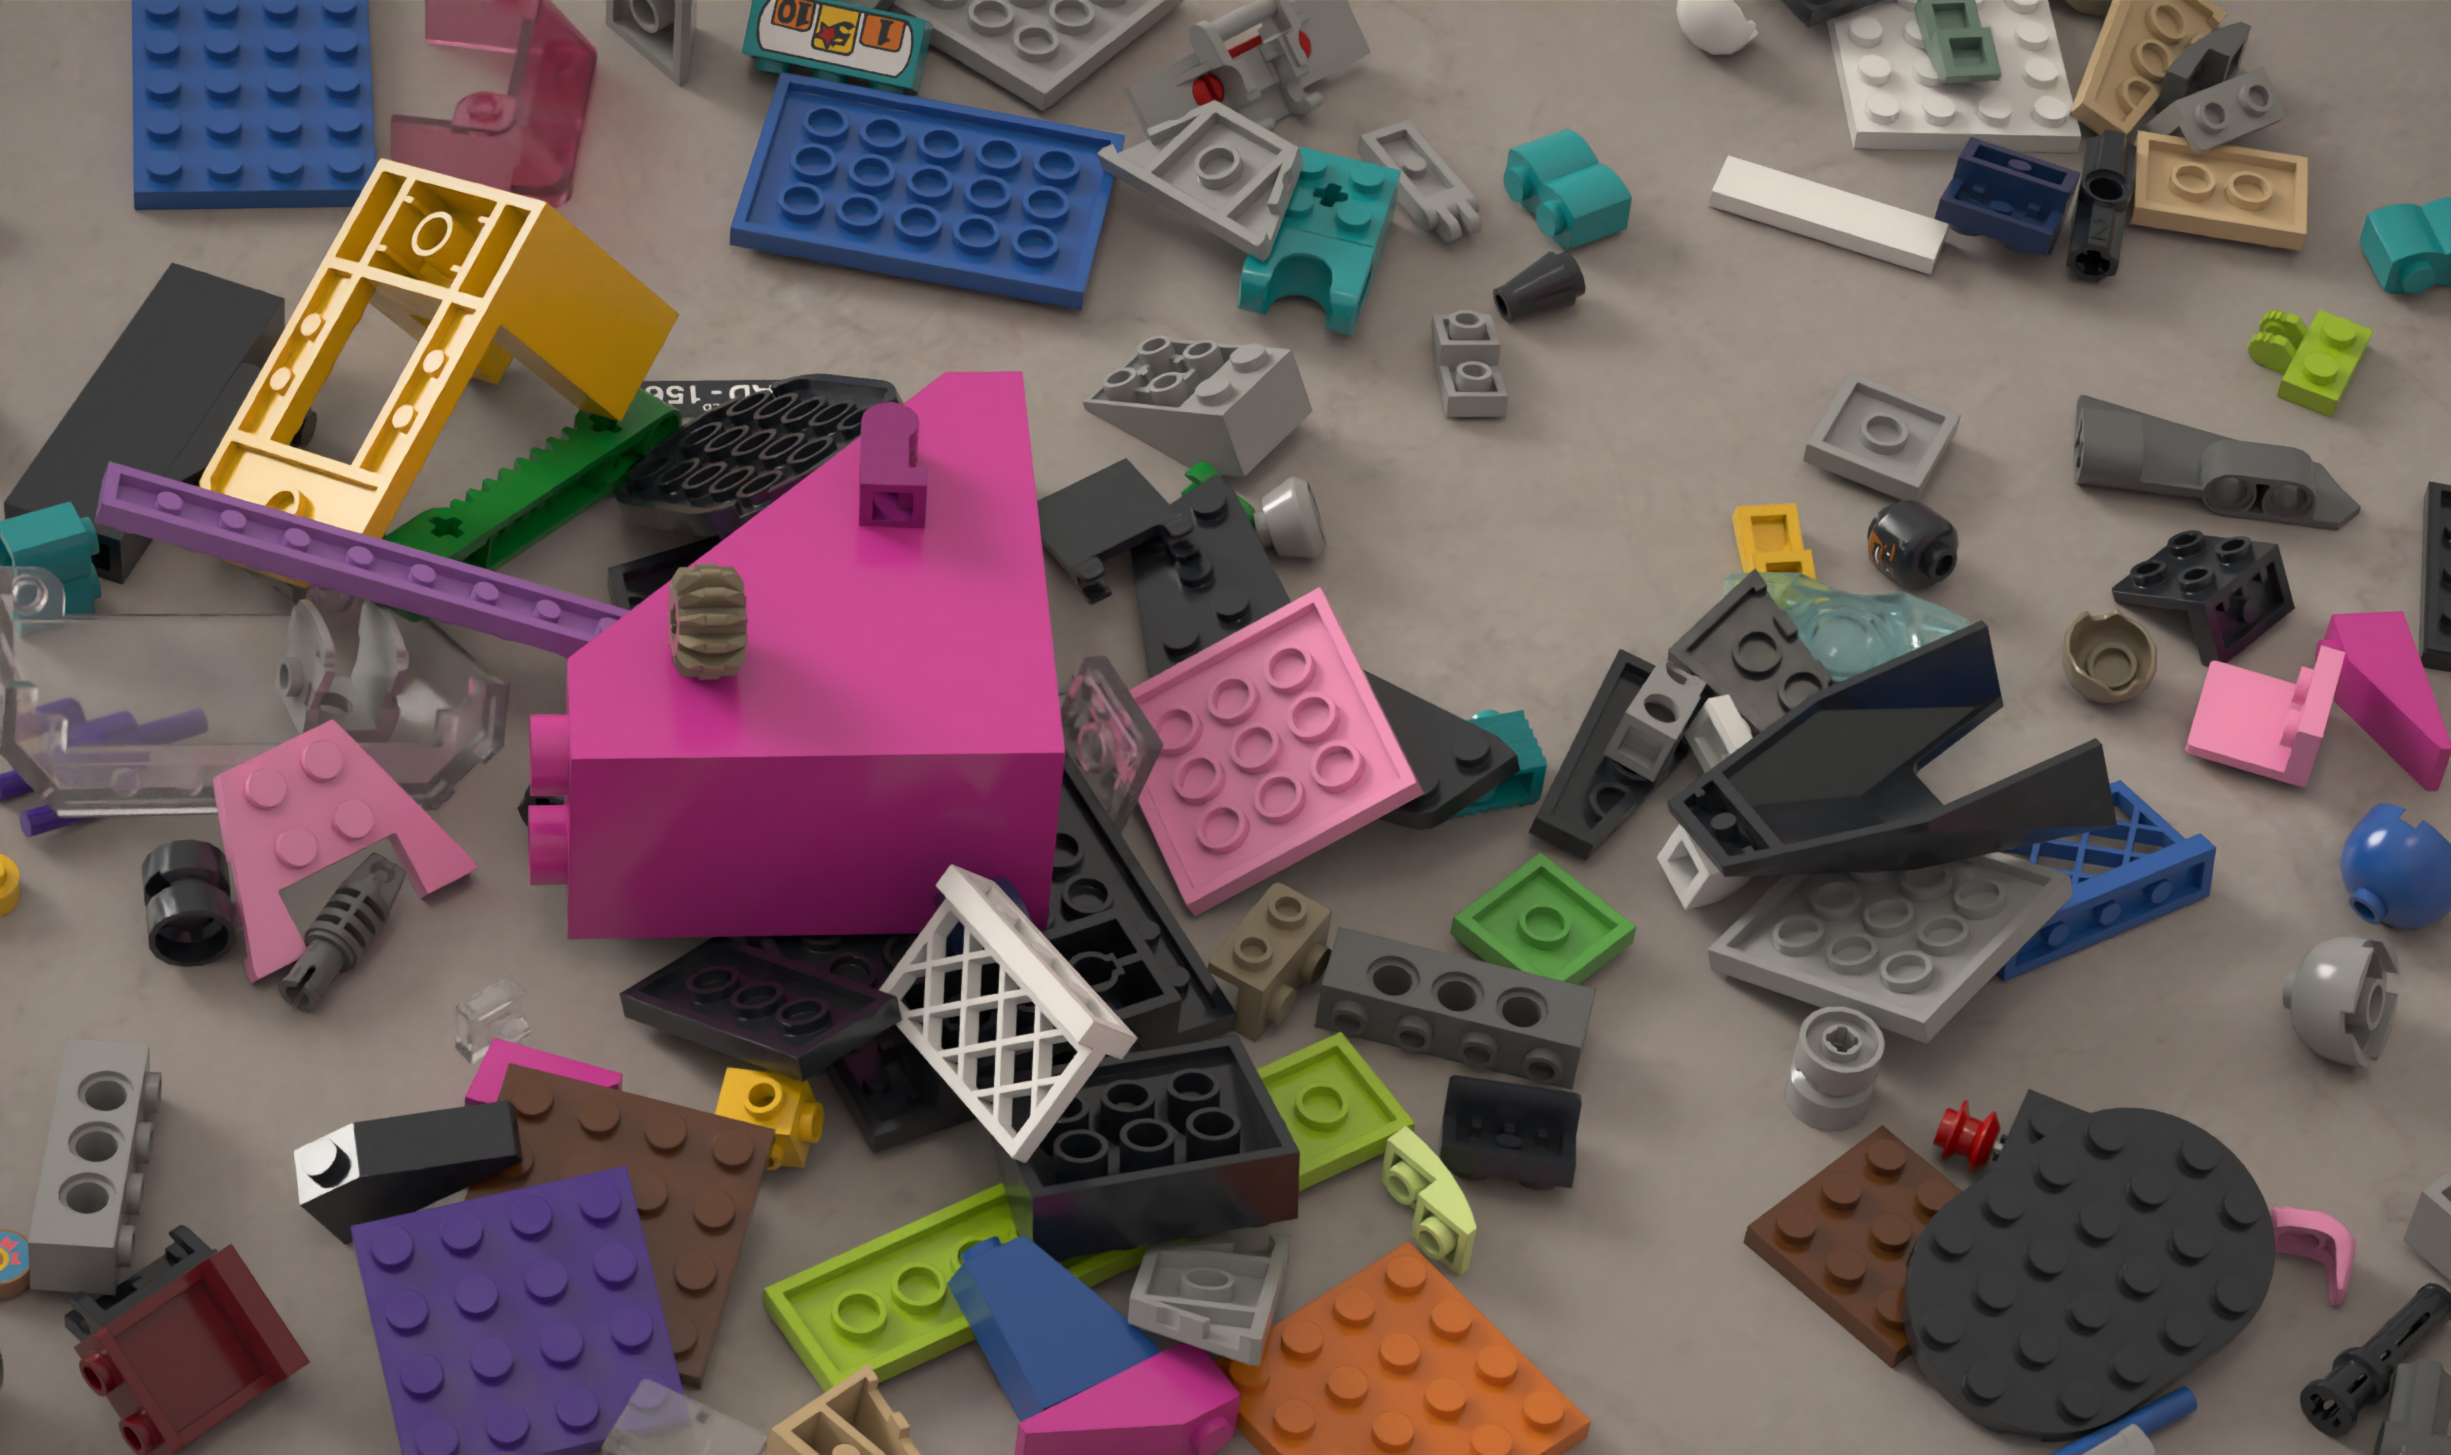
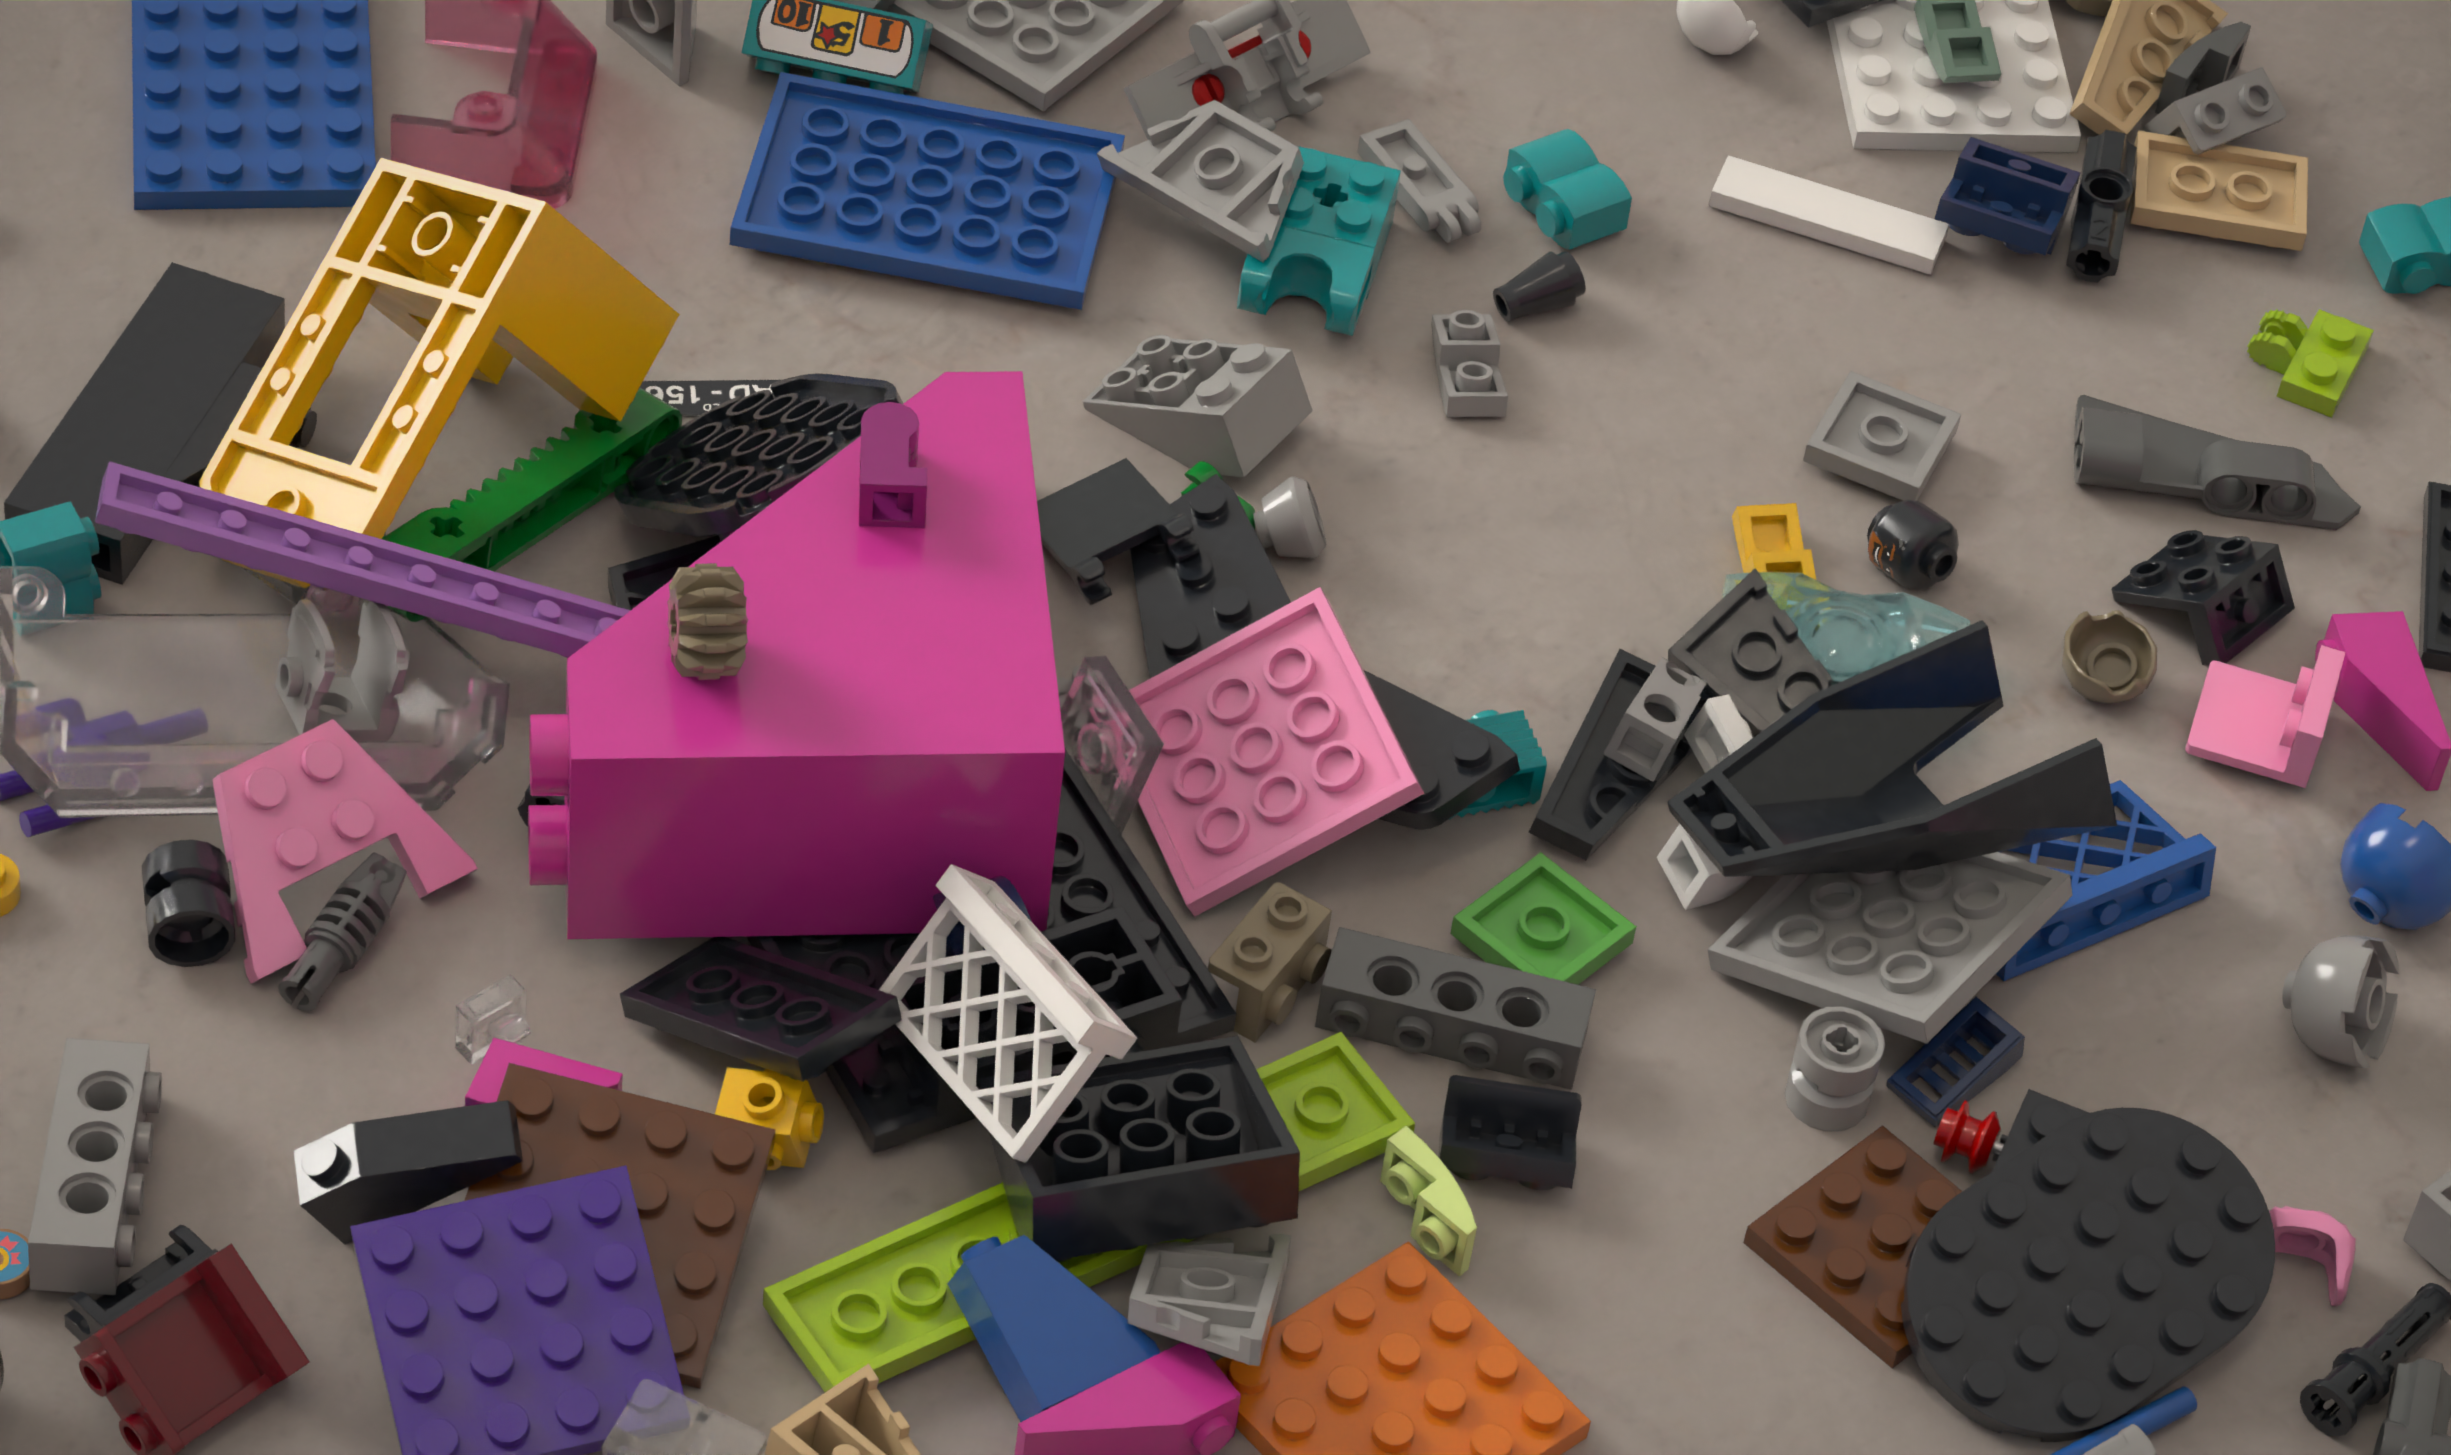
(1973, 1021): none -> dark blue slope

